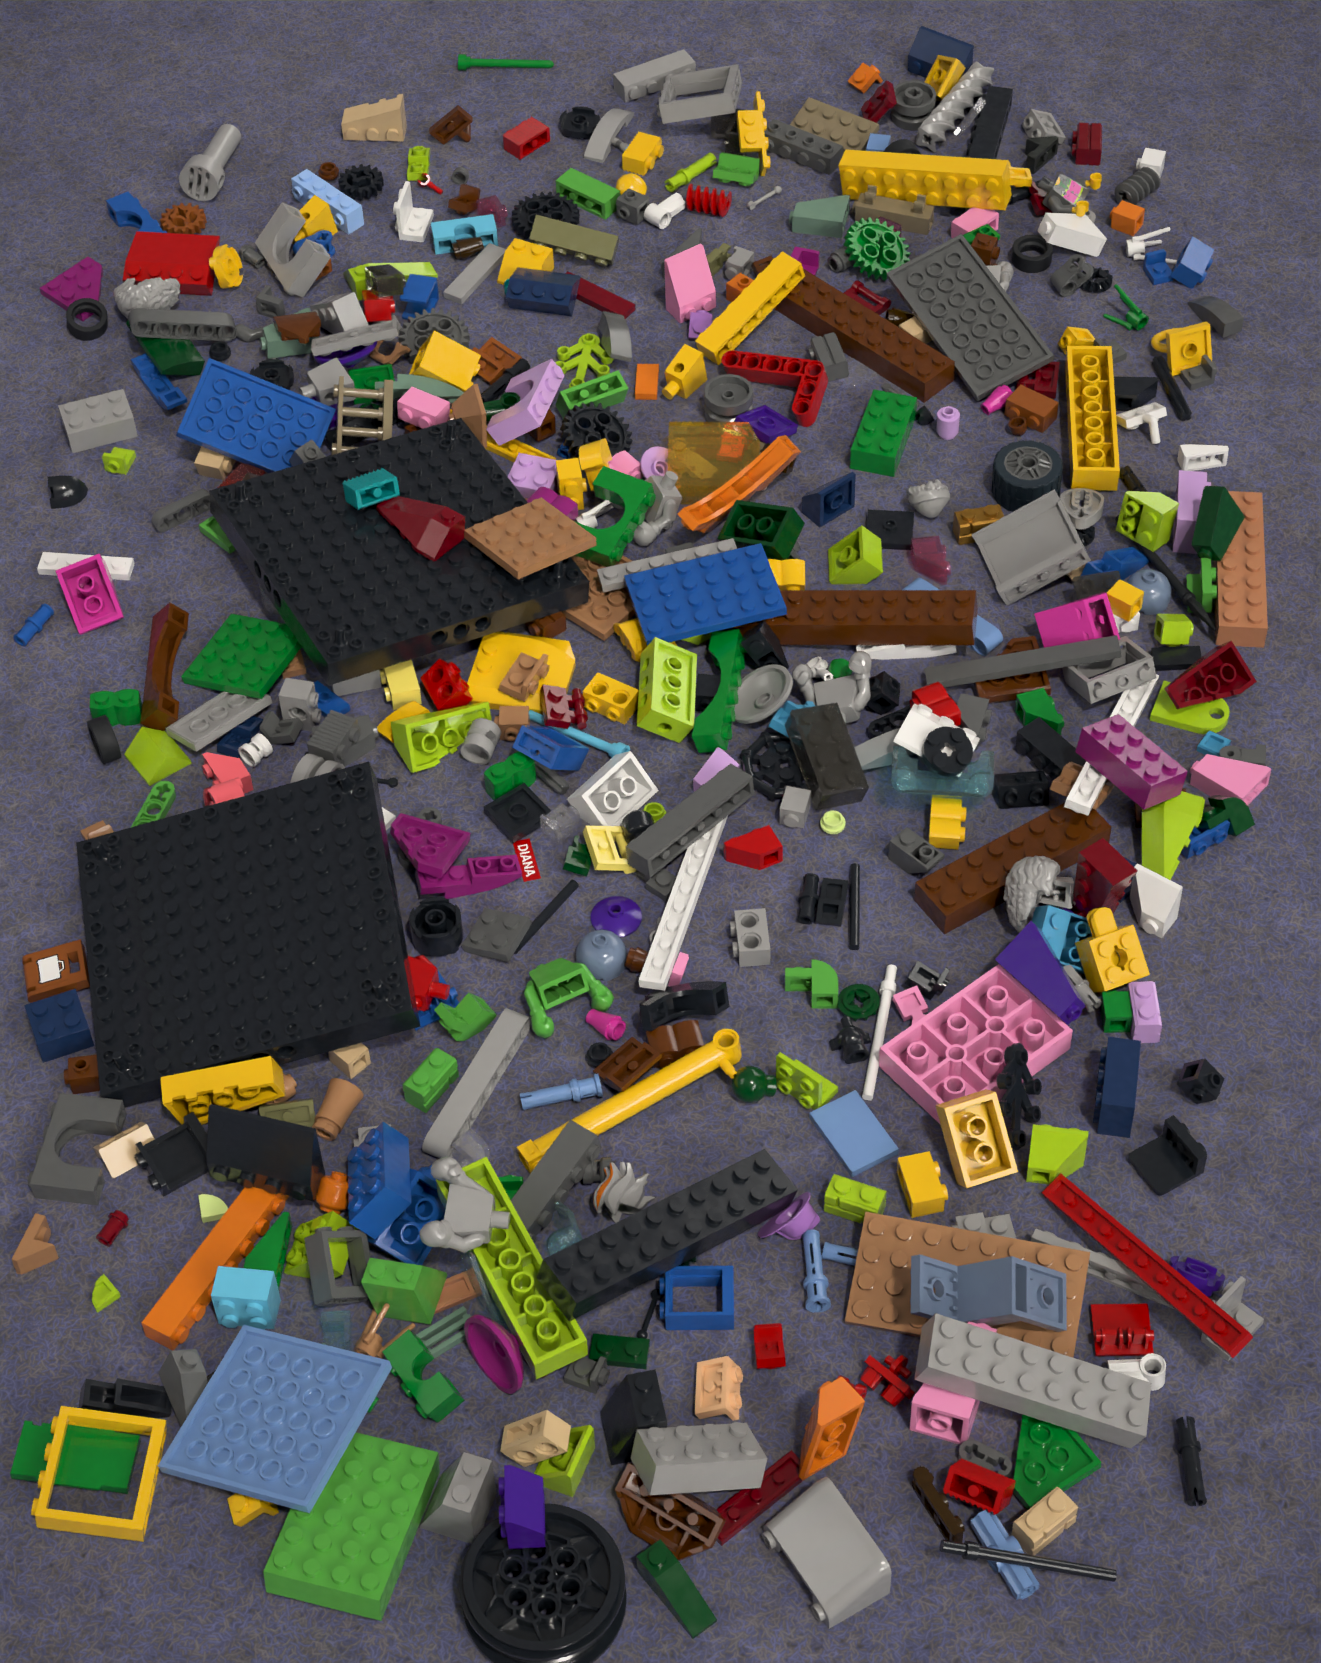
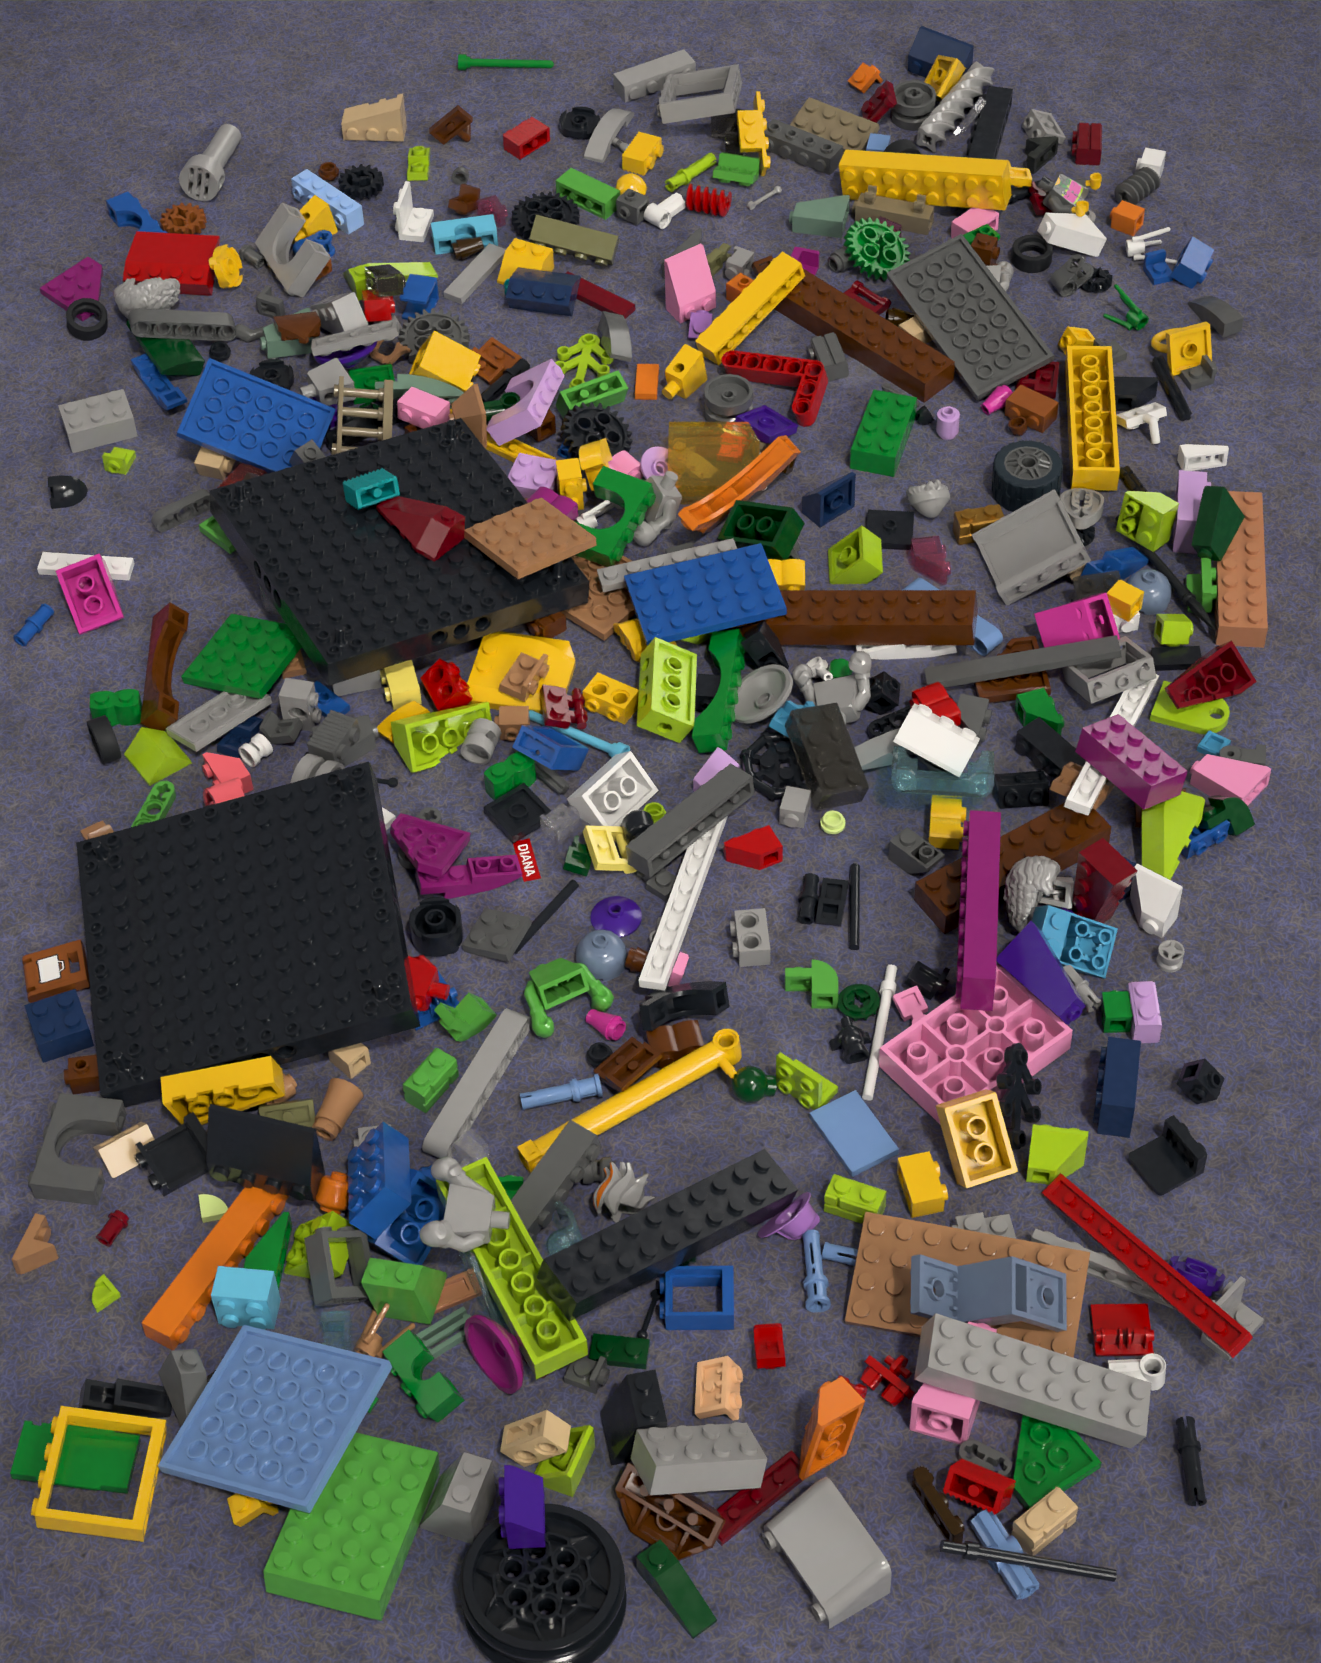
(429, 184): red hand -> none
(947, 737): black plate -> none
(980, 911): none -> magenta brick
(1100, 955): yellow brick -> none
(1170, 956): none -> light grey wheel

